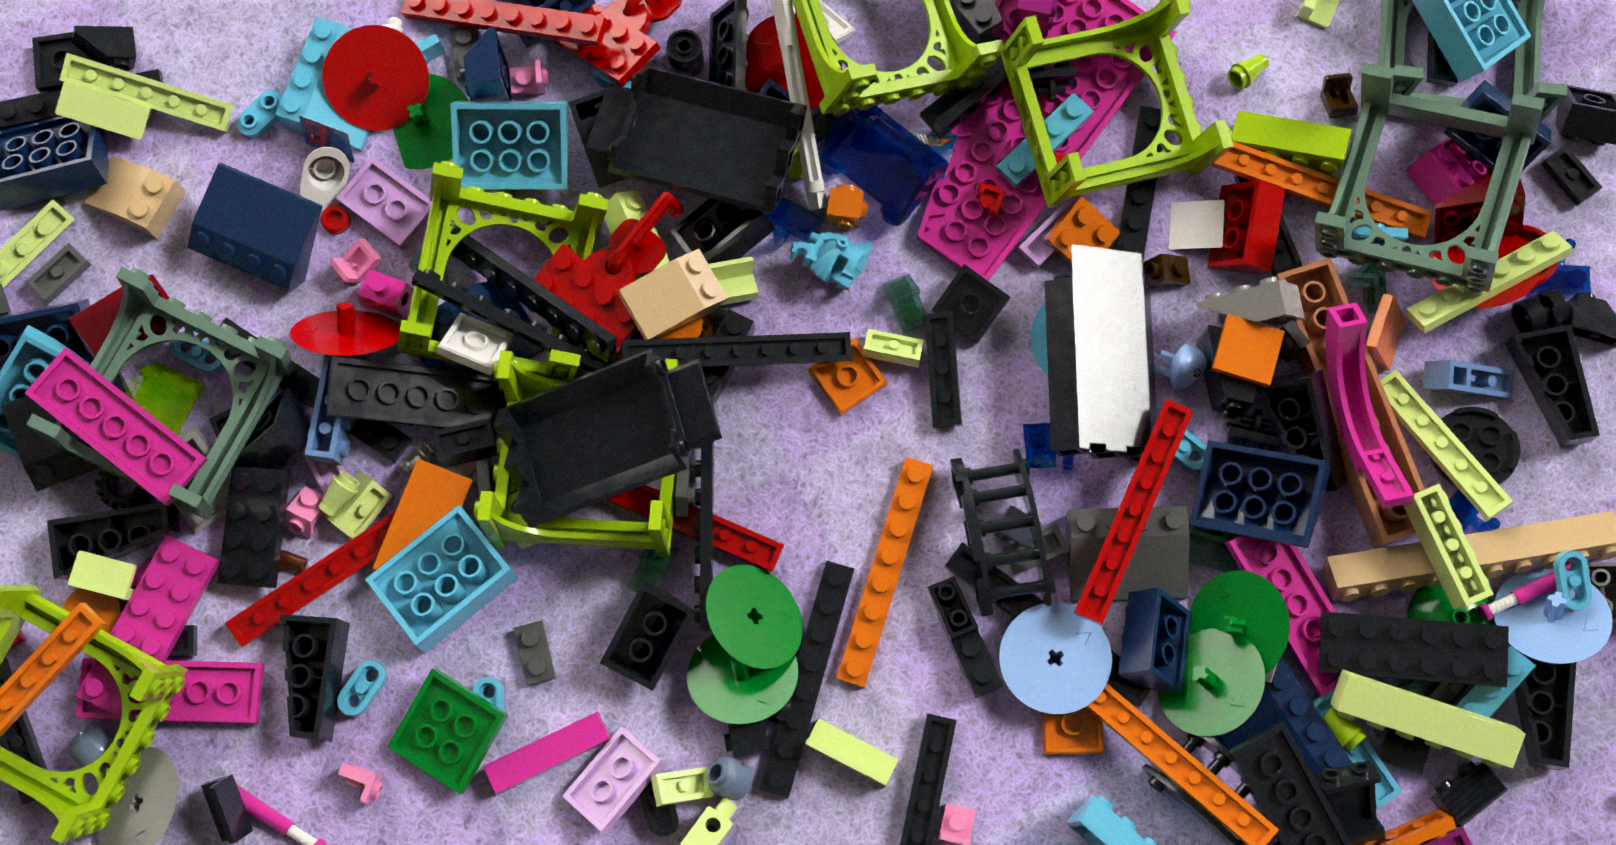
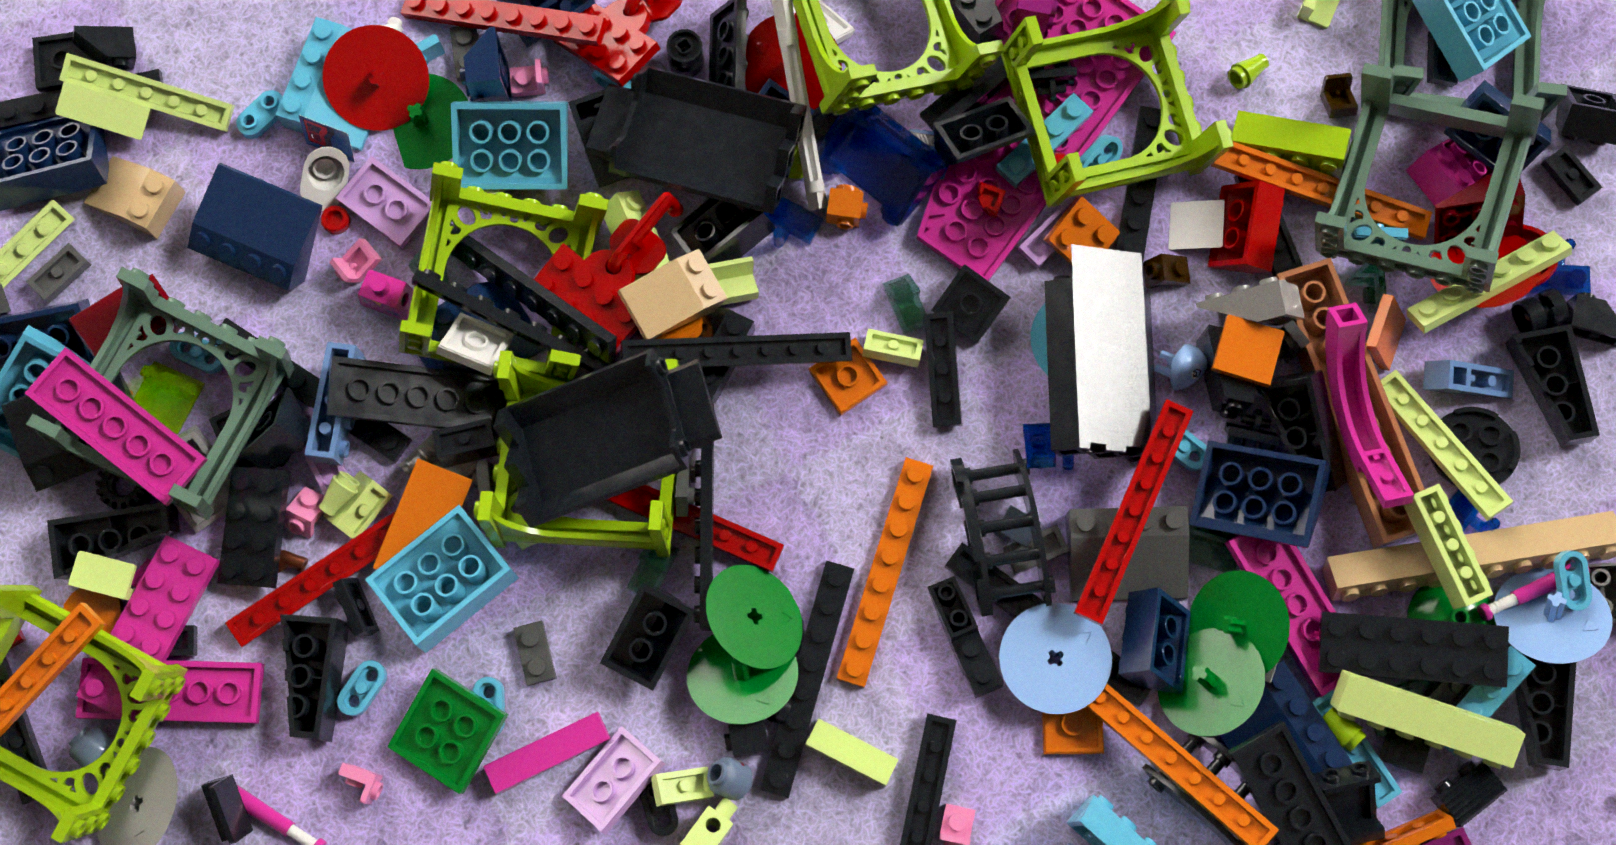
(334, 332): red piece -> none
(356, 607): none -> black plate
(833, 257): medium azure helmet -> none
(980, 131): none -> black slope
(1097, 155): none -> medium azure plate

